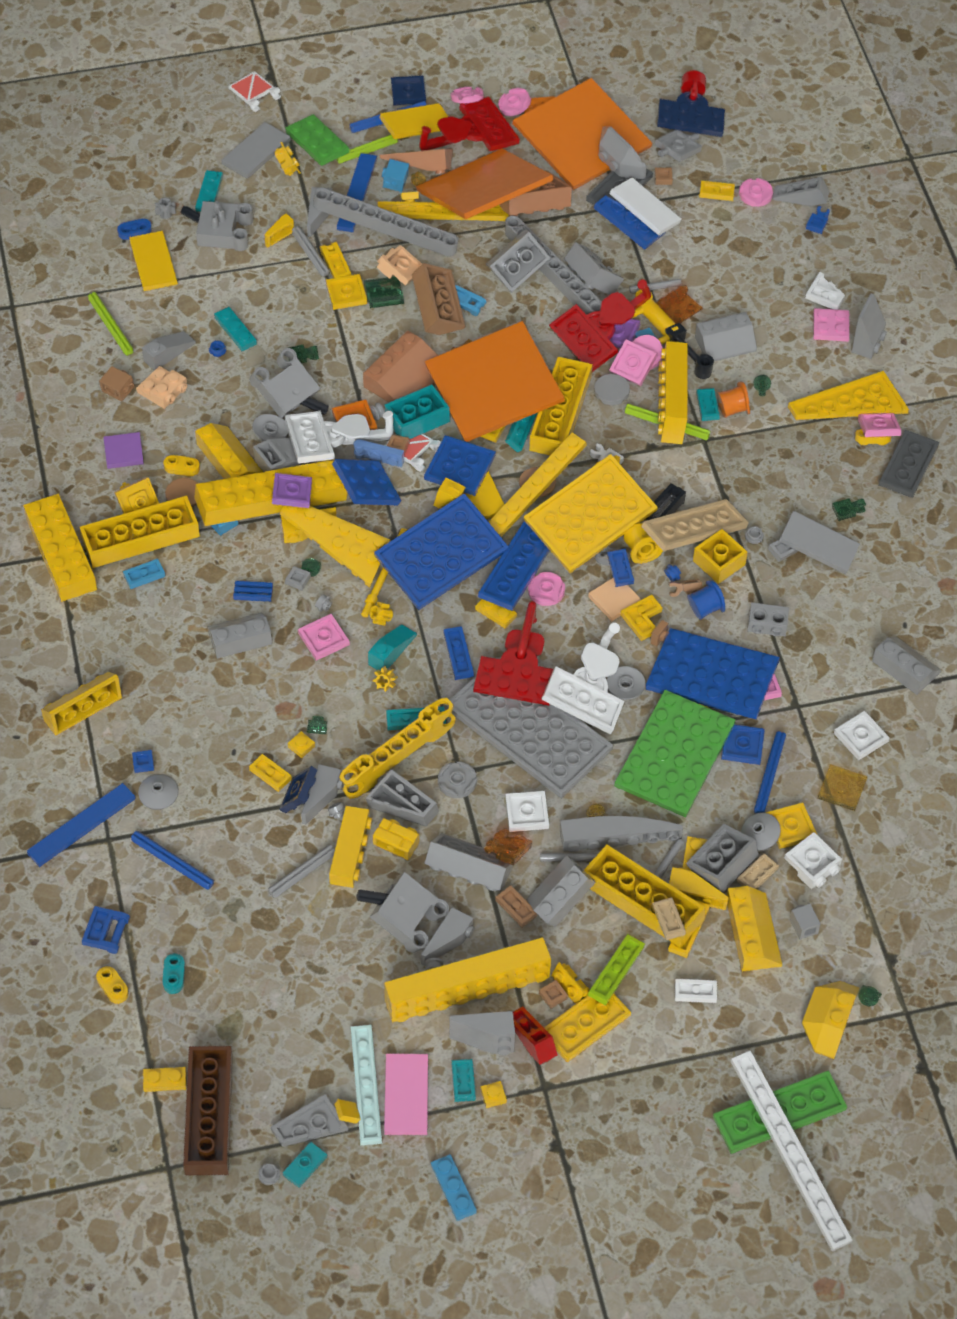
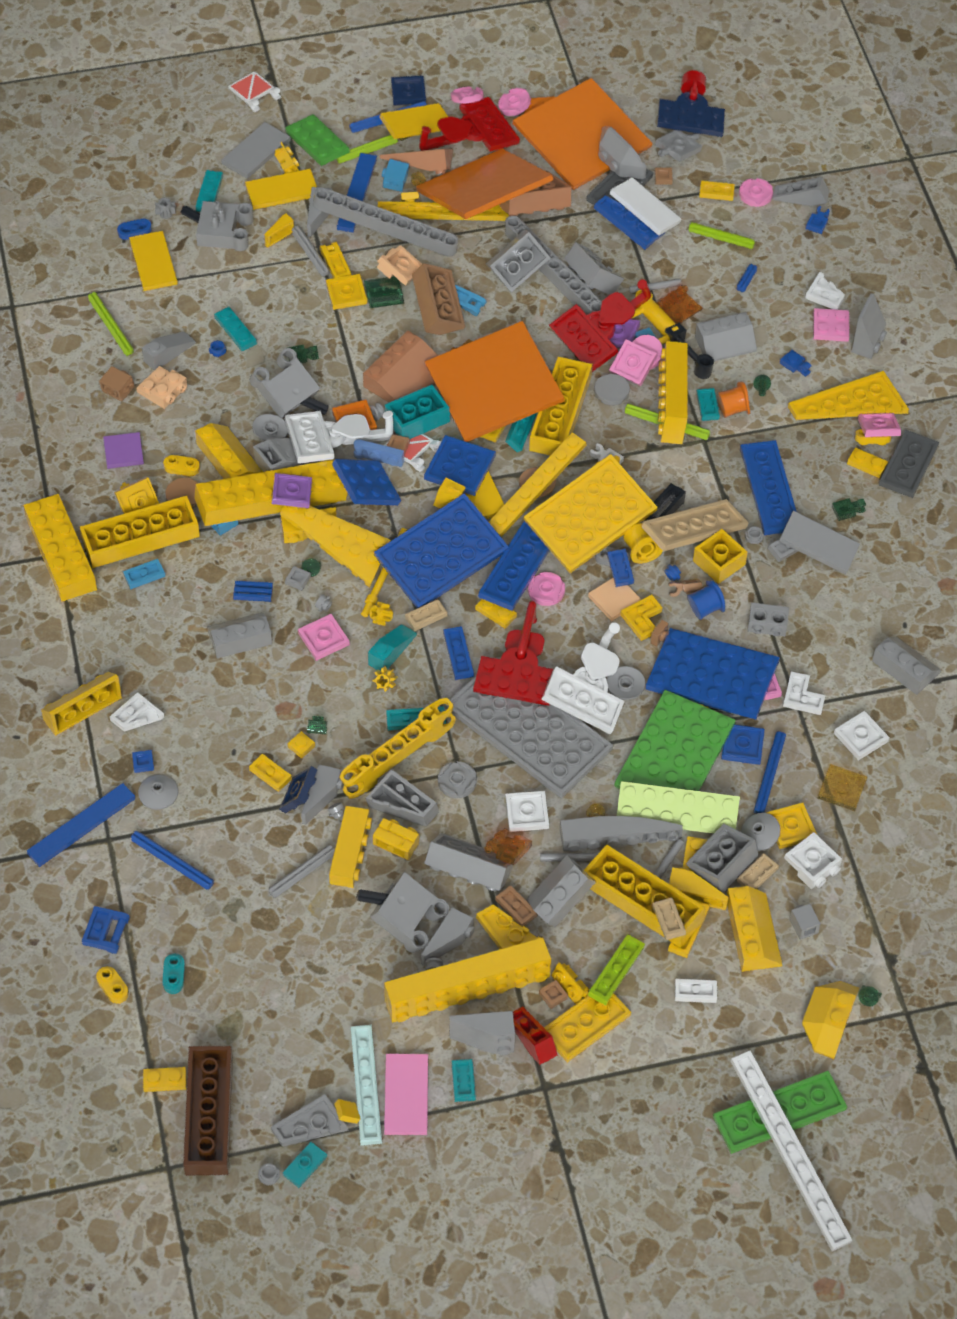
(136, 713): none -> white wing
(280, 189): none -> yellow tile
(426, 615): none -> tan plate
(453, 1187): dark azure plate -> none
(493, 1094): yellow plate -> none
(503, 928): none -> yellow wing
(689, 808): none -> yellowish green plate
(721, 235): none -> lime axle
(746, 277): none -> blue axle
(768, 485): none -> blue plate
(794, 362): none -> blue plate
(799, 698): none -> white plate
(867, 462): none -> yellow plate

